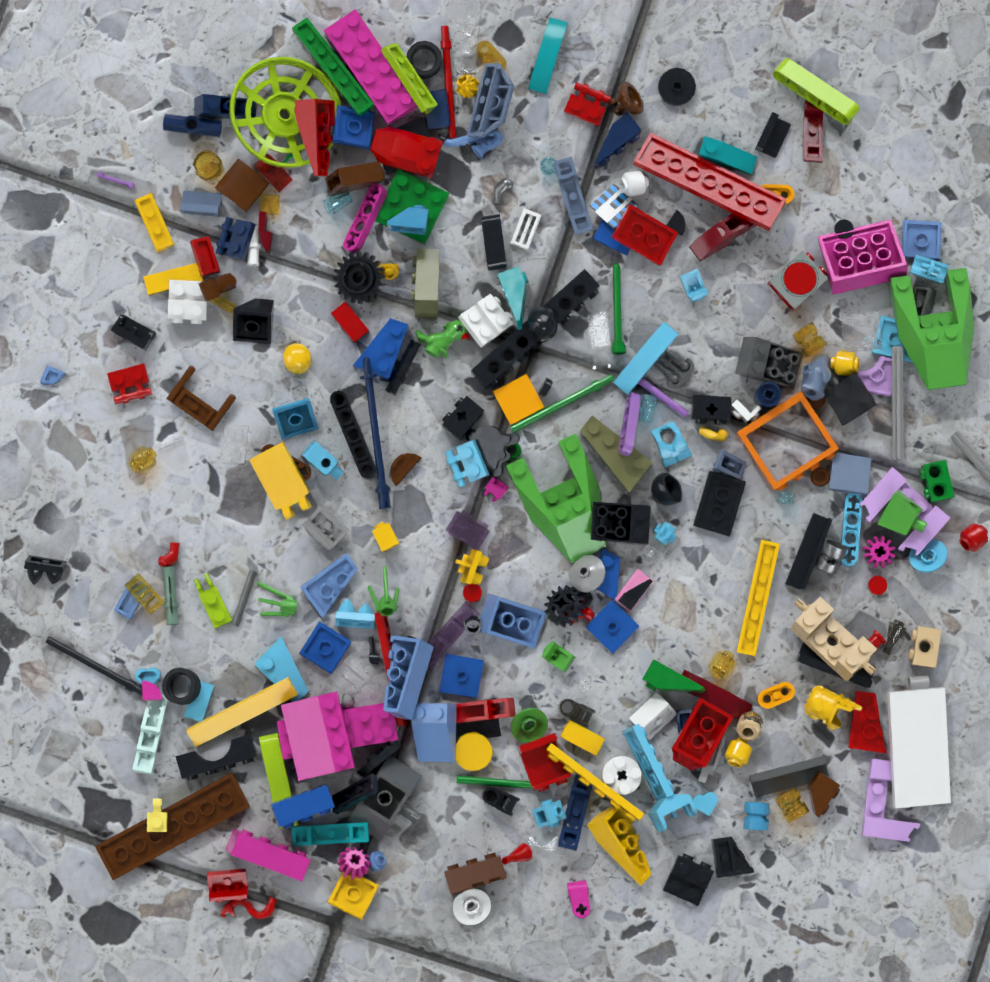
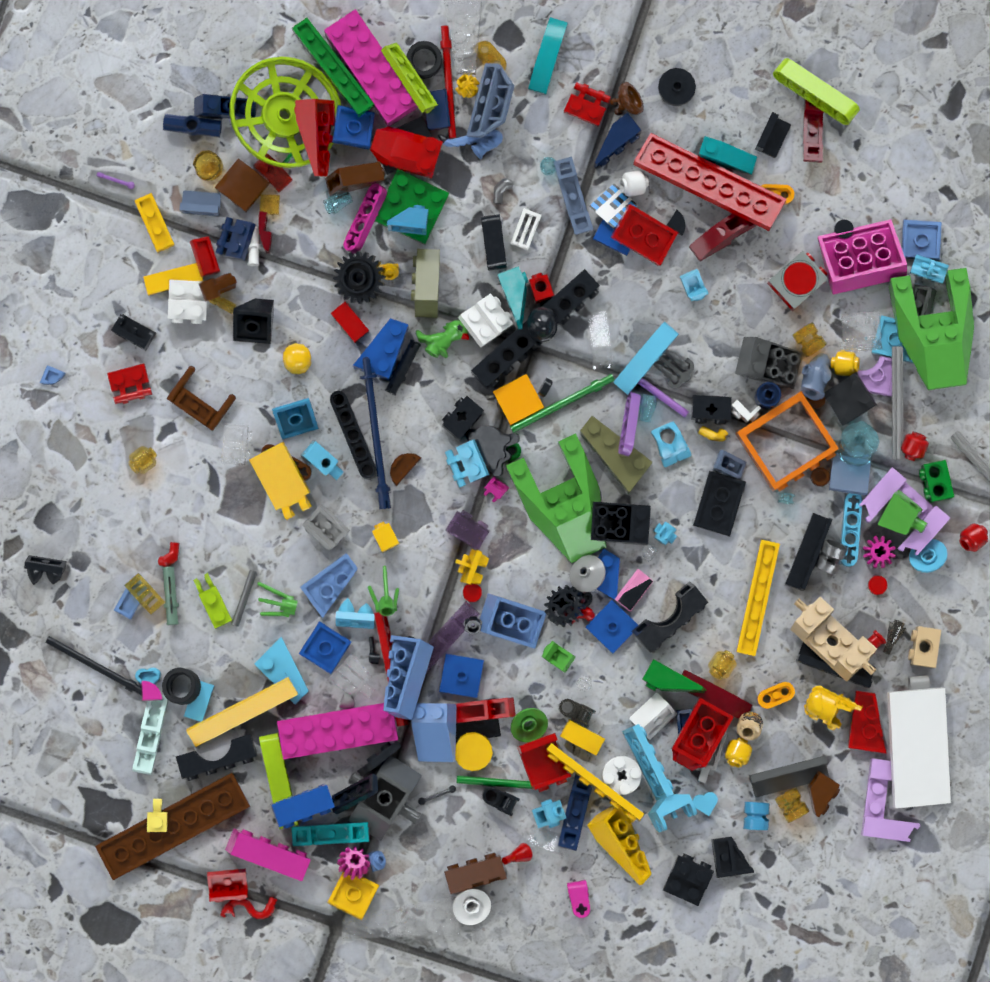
(318, 736): dark pink slope -> none
(422, 801): none -> black hinge
(538, 296): none -> red brick
(618, 345): green piece -> none
(666, 489): black hat -> none
(688, 603): none -> black arch
(858, 444): none -> clear light blue brick
(914, 446): none -> red head

